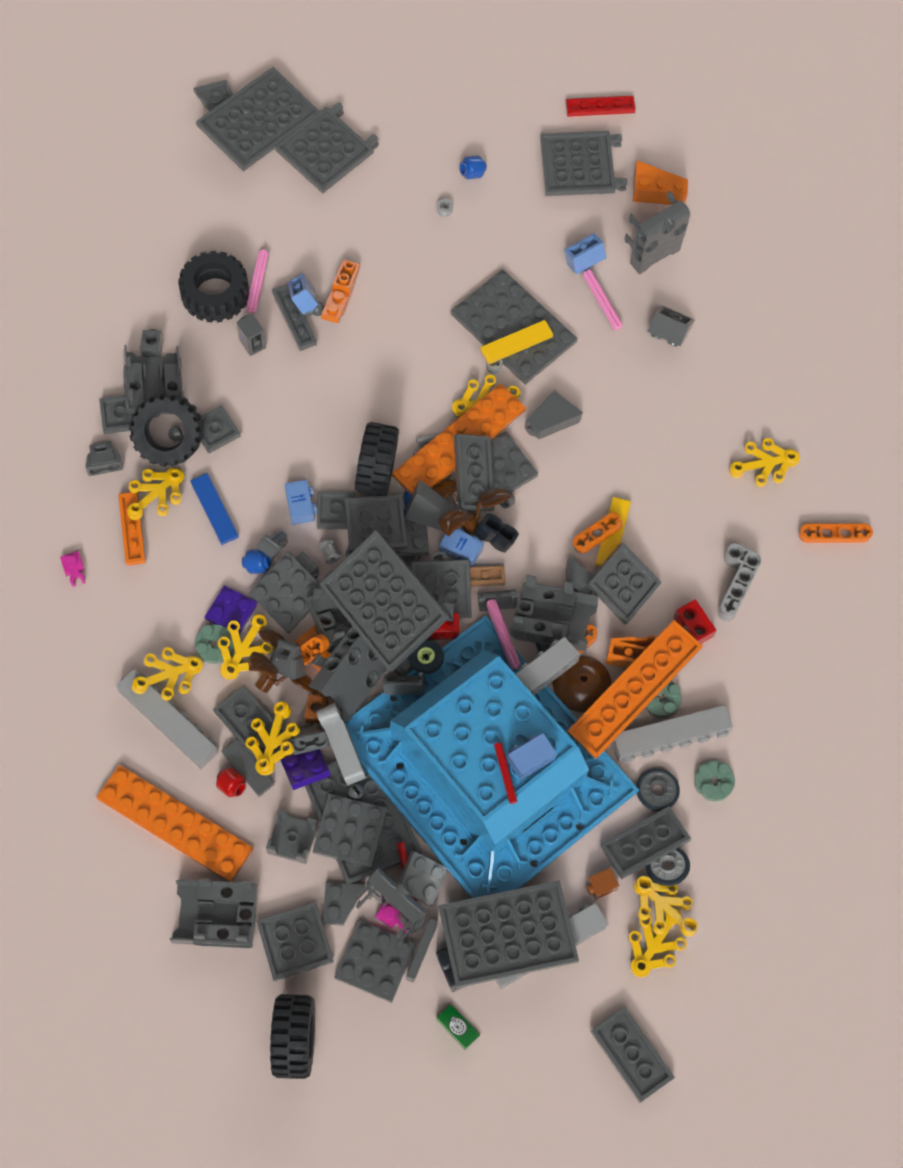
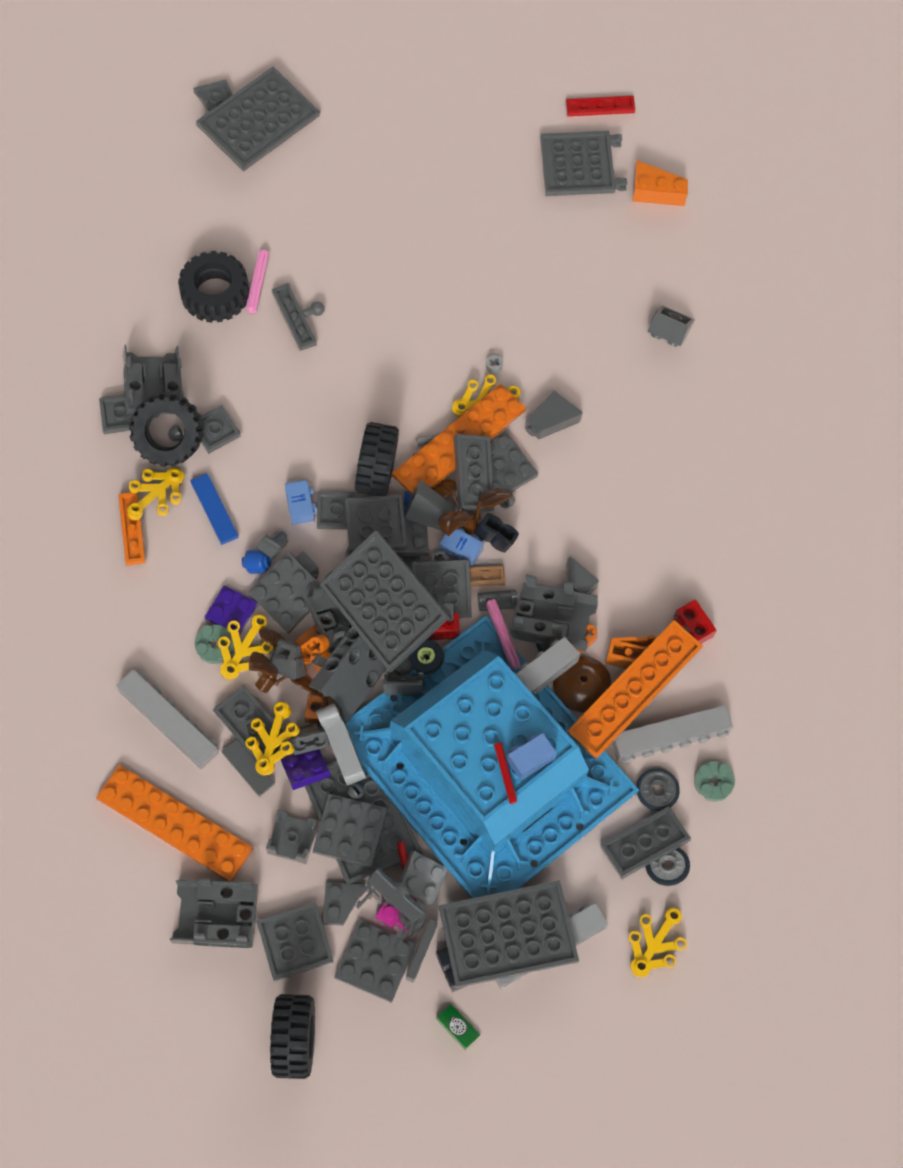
(73, 566): dark pink plate -> none
(103, 461): dark grey piece -> none
(154, 349): dark grey brick -> none
(169, 672): yellow plant -> none
(231, 782): red head -> none
(251, 334): dark grey brick -> none
(303, 293): medium blue brick -> none
(326, 148): dark grey plate -> none
(329, 551): light grey bush -> none
(341, 291): orange slope -> none
(442, 211): light grey bush -> none
(472, 167): blue head -> none
(504, 308): dark grey plate -> none
(516, 342): yellow tile -> none
(585, 253): medium blue brick -> none
(597, 540): orange beam -> none
(602, 299): bright pink axle -> none
(602, 884): dark orange brick -> none
(620, 507): yellow tile -> none
(623, 583): dark grey plate -> none
(632, 1054): dark grey plate -> none
(658, 235): dark grey piece -> none
(664, 904): yellow plant -> none
(668, 706): sand green plate -> none
(738, 585): light grey beam -> none
(766, 461): yellow plant -> none
(836, 536): orange beam -> none

